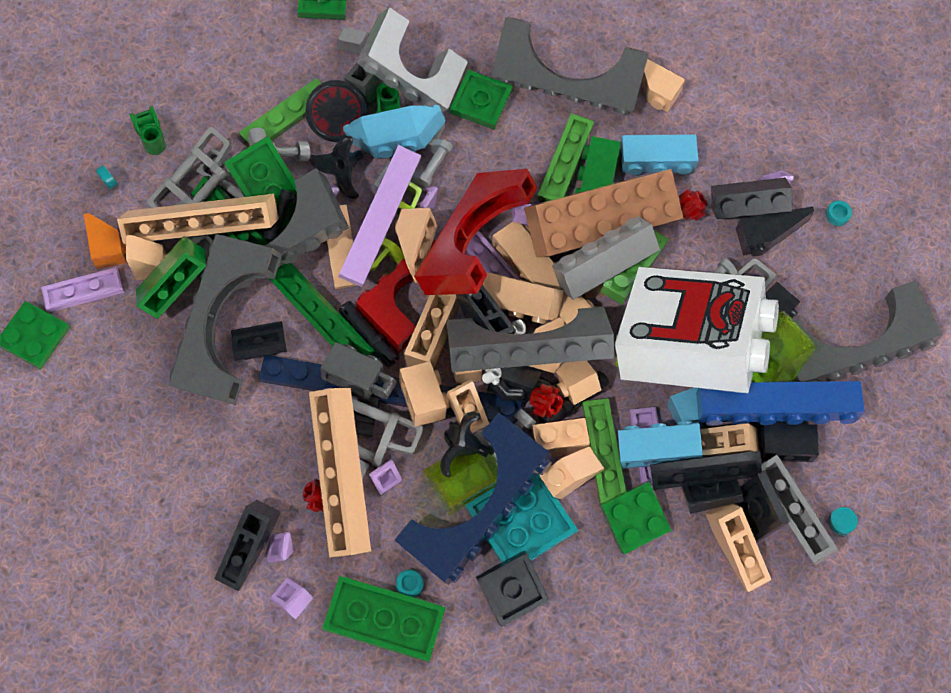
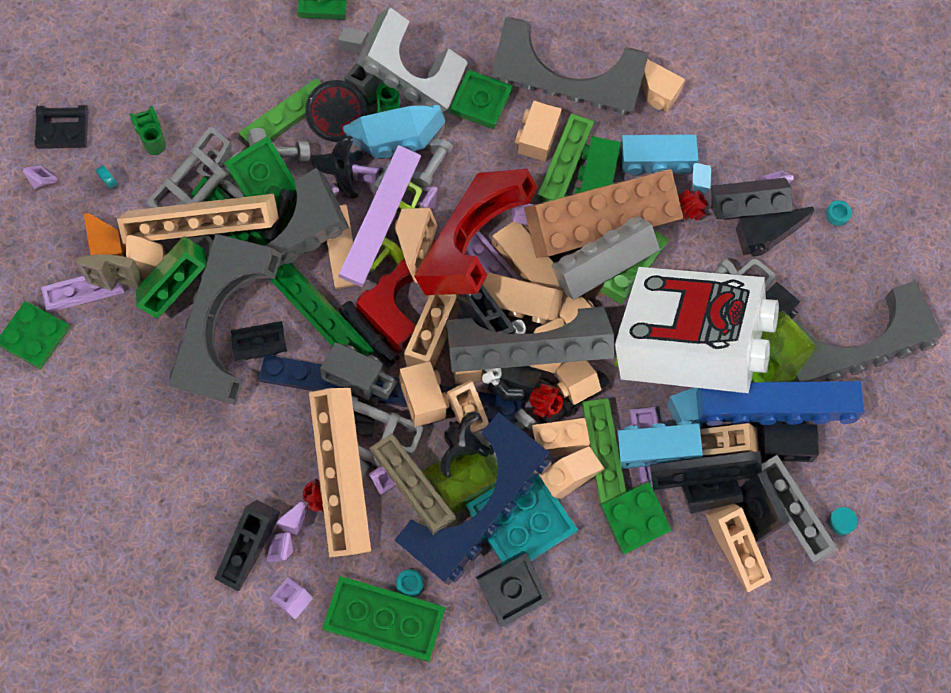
(39, 176): none -> lavender slope
(61, 134): none -> black plate
(109, 269): none -> dark tan slope
(293, 519): none -> lavender slope
(365, 173): none -> lavender slope
(412, 483): none -> dark tan tile
(539, 130): none -> light nougat brick
(701, 178): none -> medium azure slope

